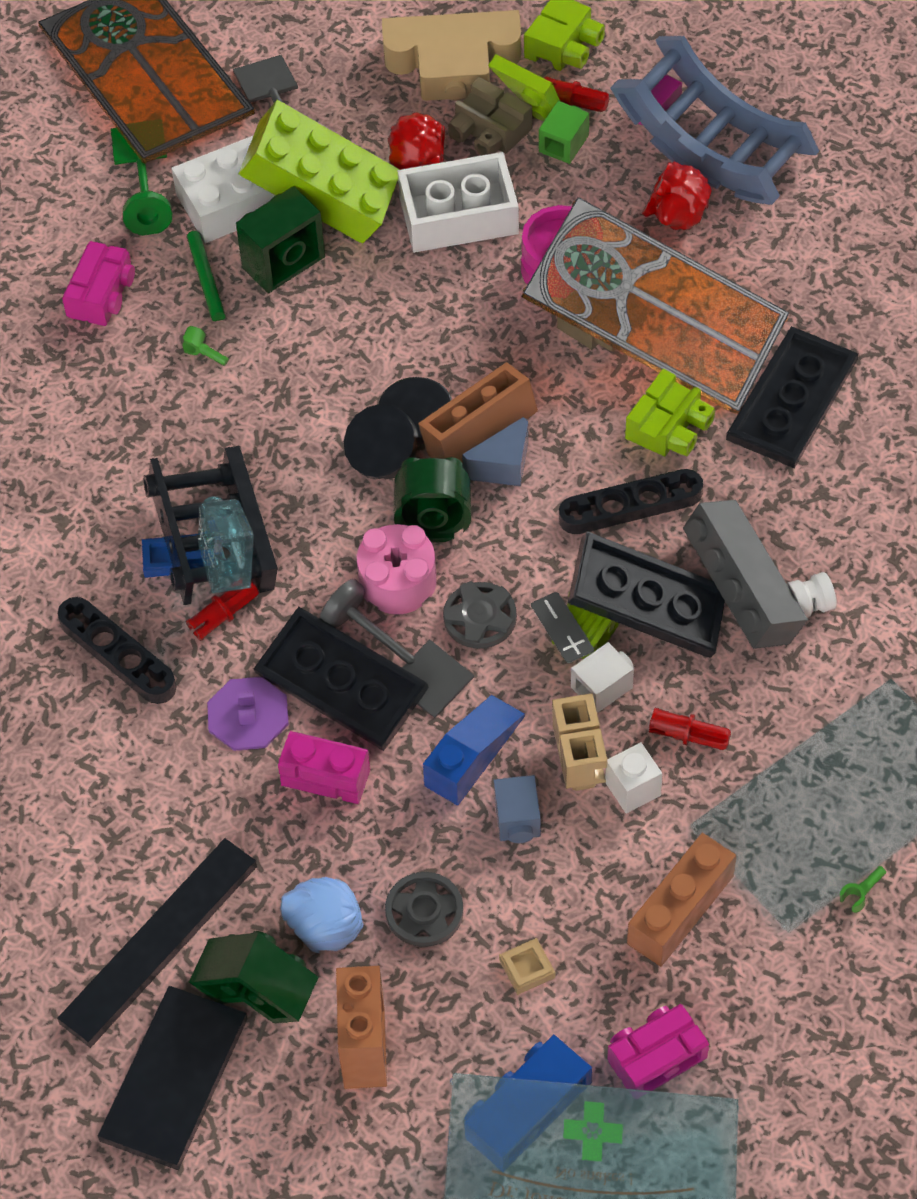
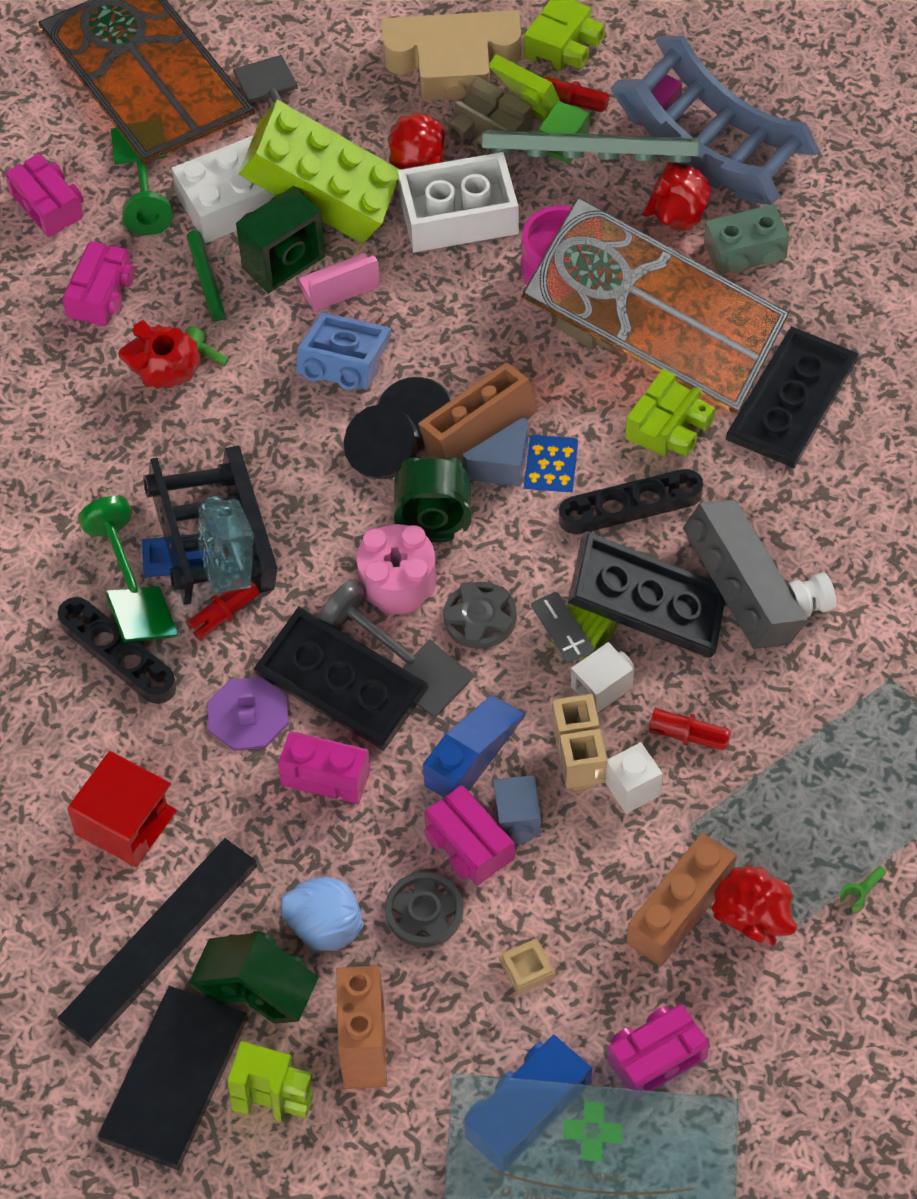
(45, 194): none -> dark pink brick
(121, 808): none -> red piece
(137, 611): none -> green piece
(161, 355): none -> red animal
(269, 1080): none -> lime hips
(340, 281): none -> bright pink panel
(342, 351): none -> medium blue plate
(468, 835): none -> dark pink brick
(551, 463): none -> blue sticker
(607, 146): none -> sand green plate
(746, 239): none -> sand green brick
(755, 904): none -> red animal

